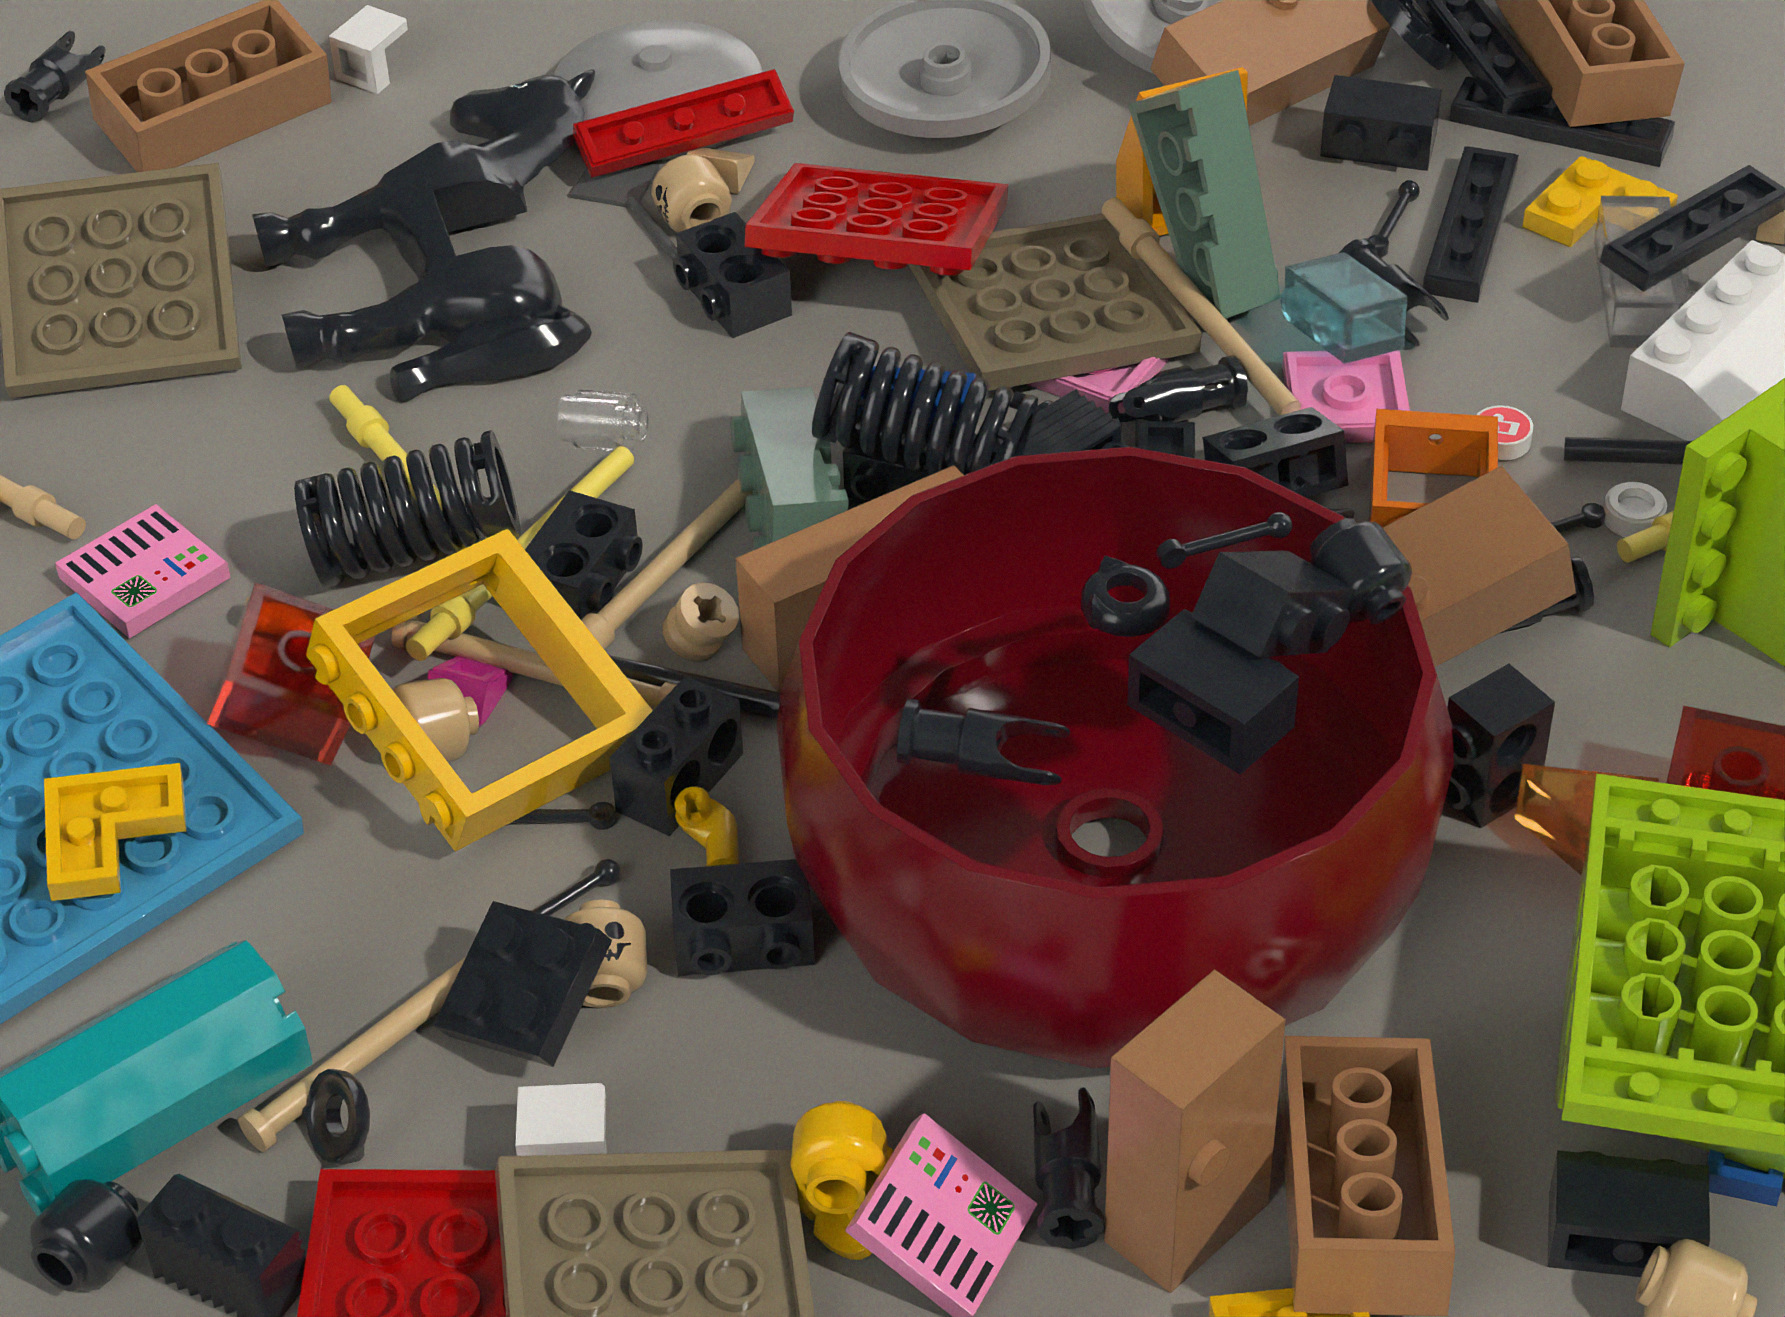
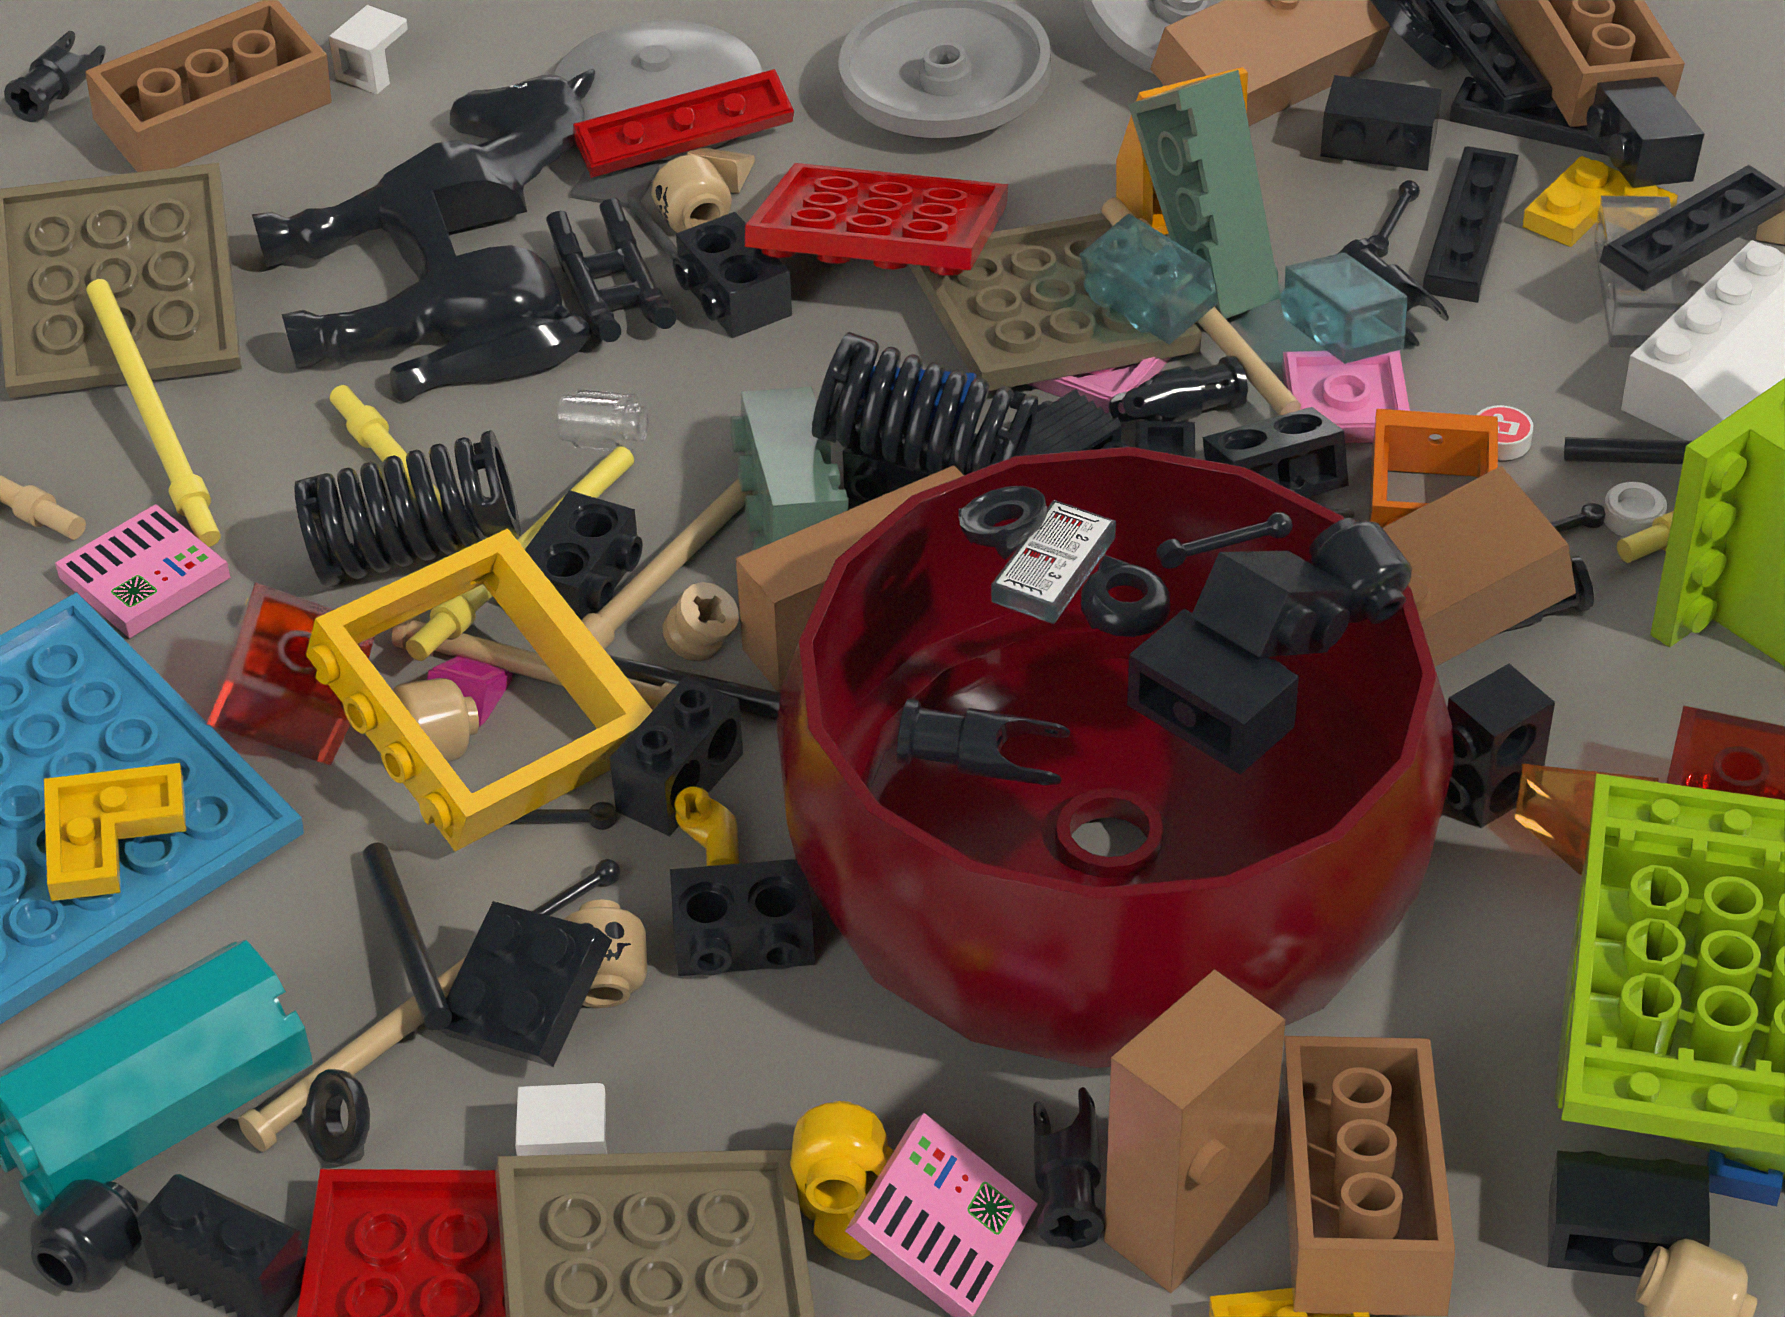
(186, 488): none -> light yellow bar
(407, 937): none -> black bar
(622, 257): none -> black piece
(1006, 503): none -> black piece
(1053, 562): none -> tile
(1148, 279): none -> clear light blue brick
(1645, 132): none -> black brick

